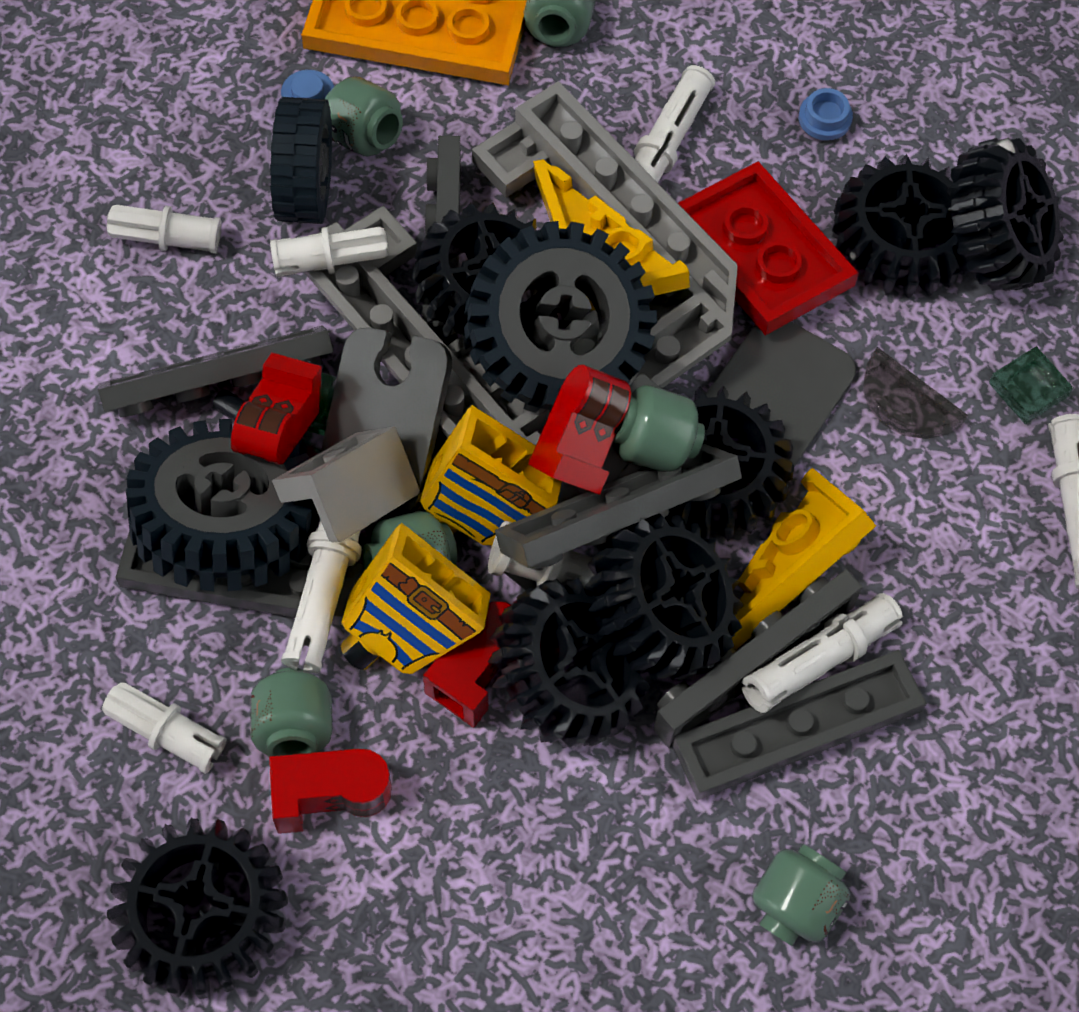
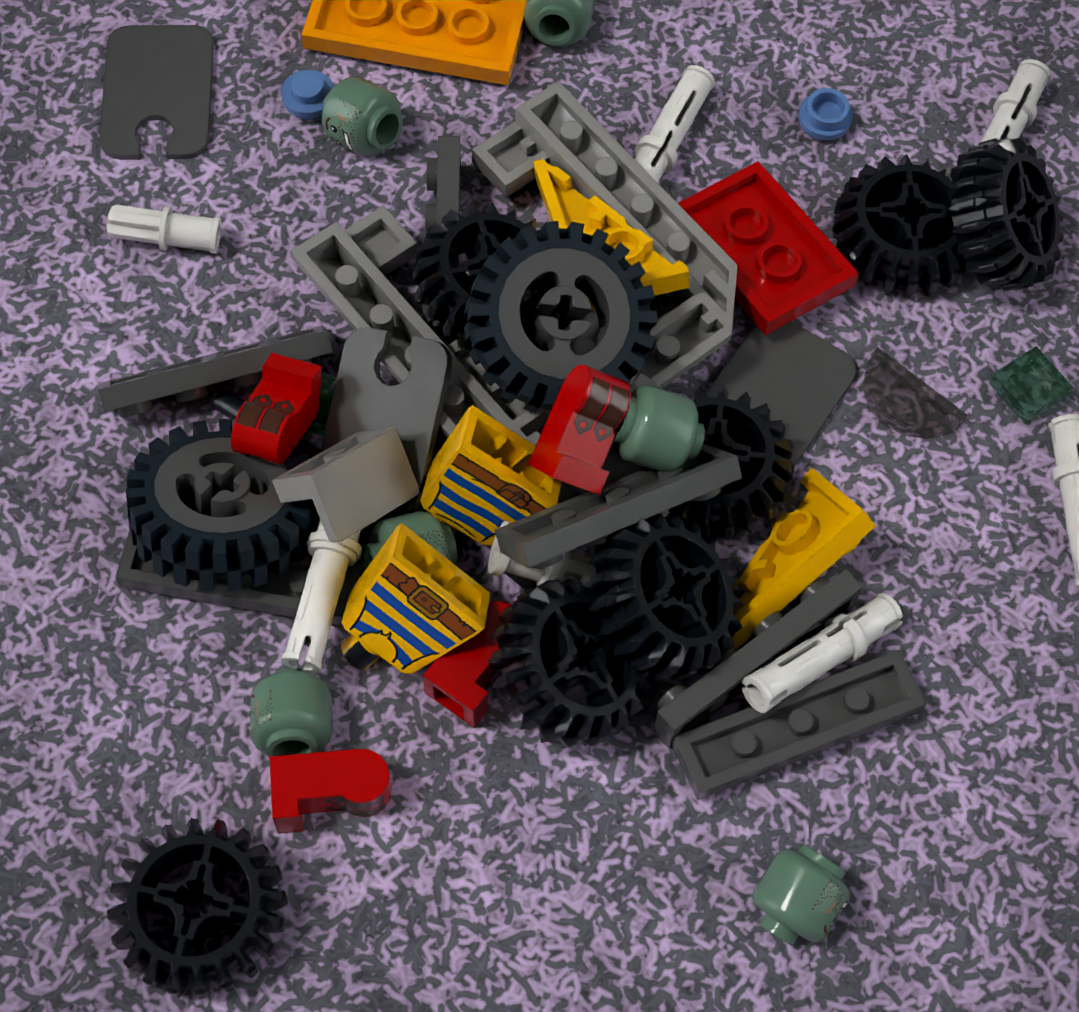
(157, 76): none -> dark grey piece
(163, 726): white axle -> none
(301, 160): black wheel -> none
(326, 250): white axle -> none
(1025, 88): none -> white pin

